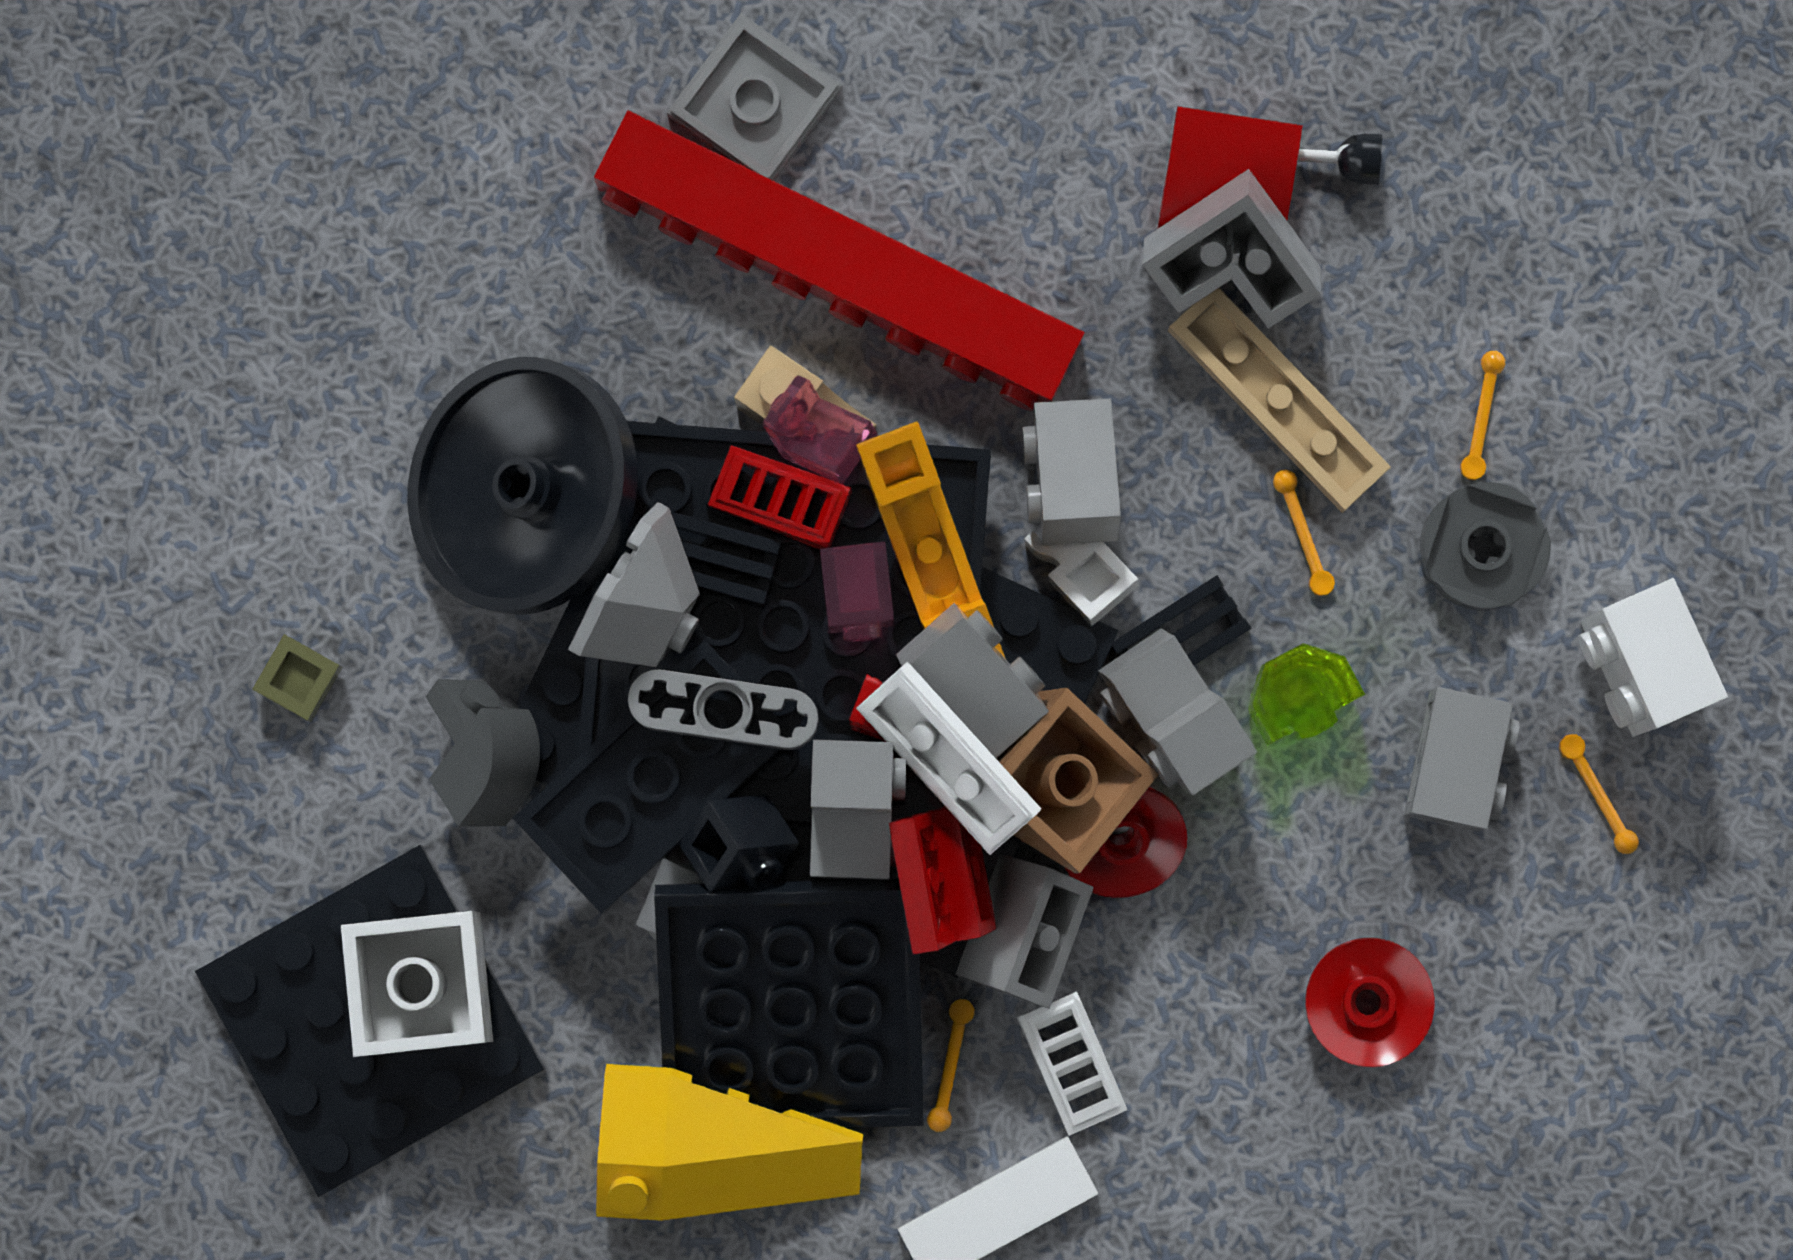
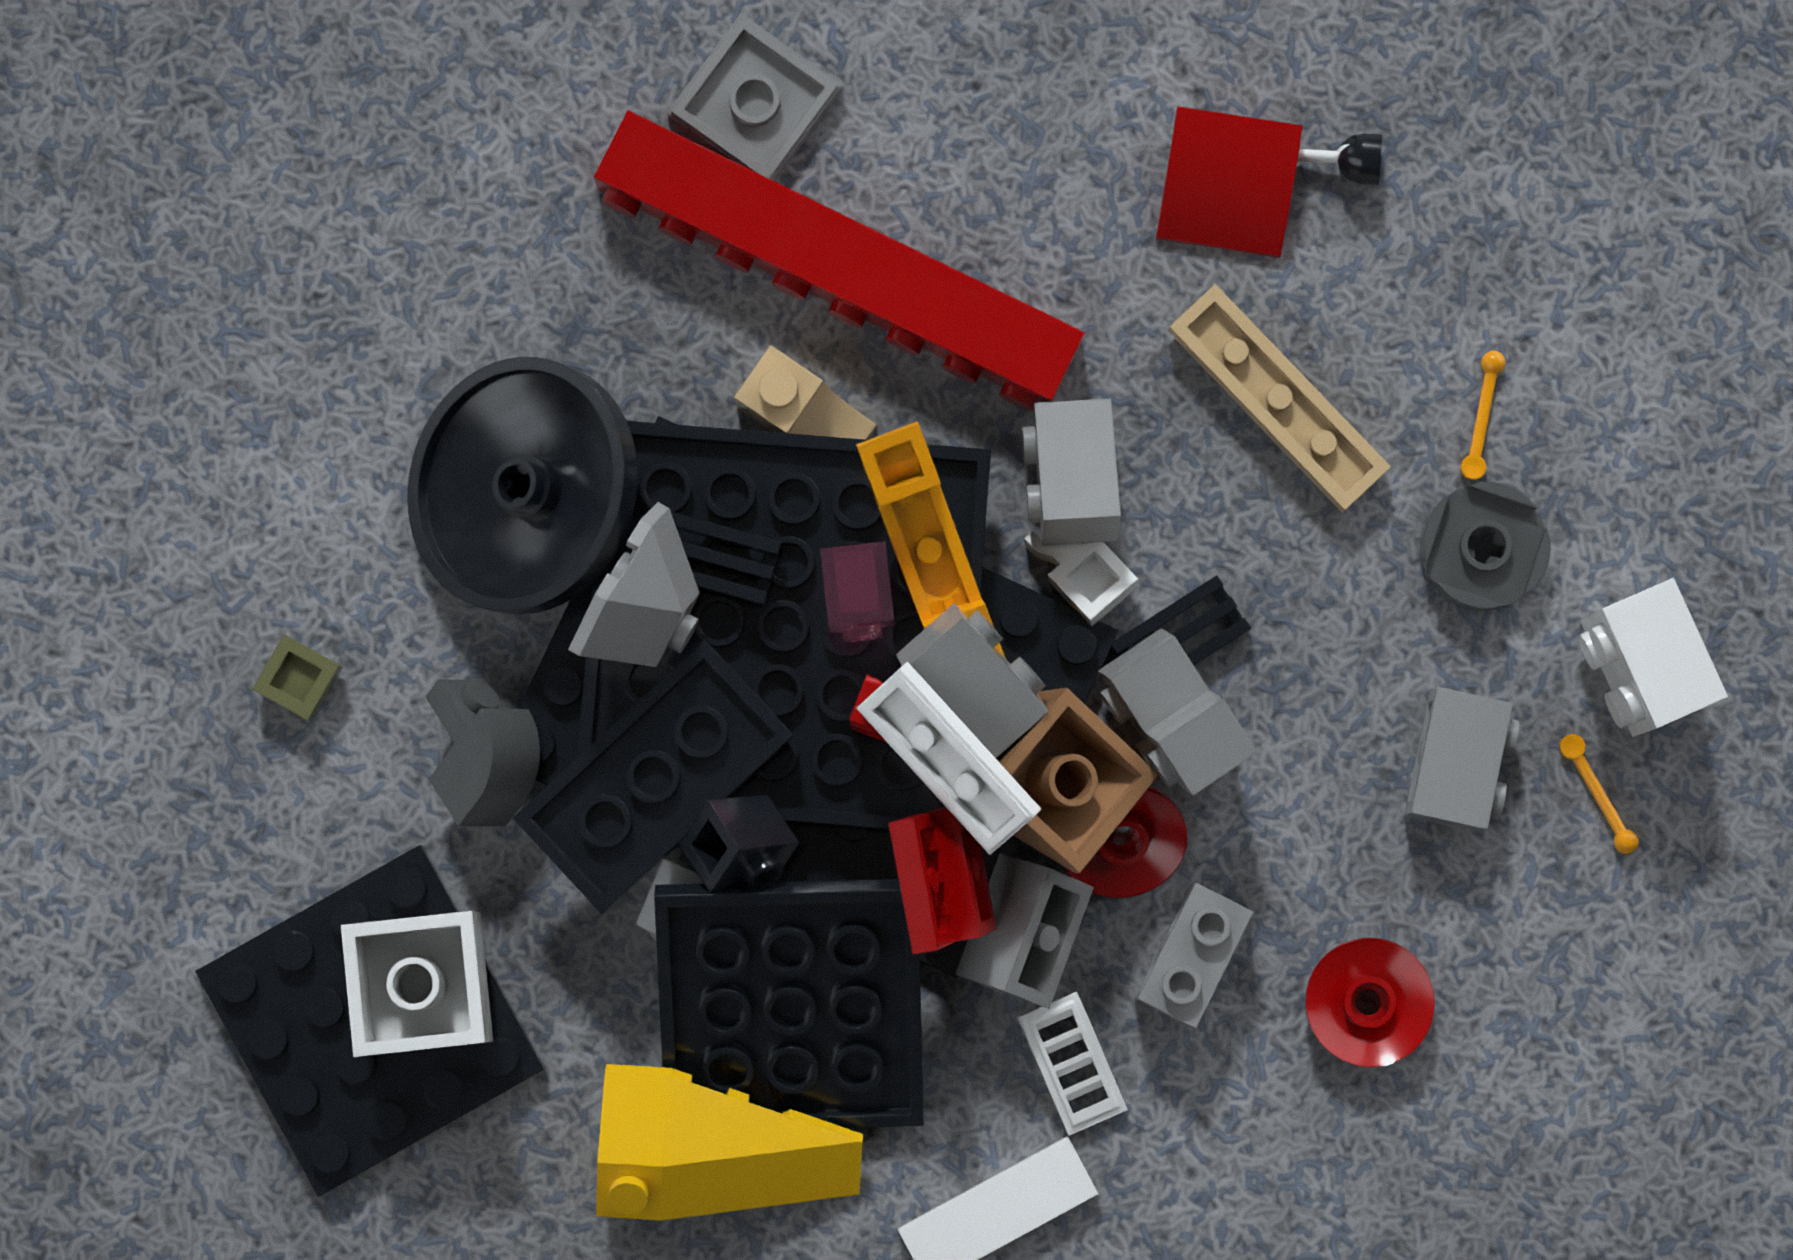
(673, 717): light grey beam -> none
(816, 431): clear pink bracket -> none
(819, 537): red slope -> none
(853, 807): light grey brick -> none
(961, 1013): light orange hinge -> none
(1194, 955): none -> light grey brick
(1234, 238): light grey brick -> none
(1301, 693): clear neon green hair -> none
(1321, 581): light orange hinge -> none

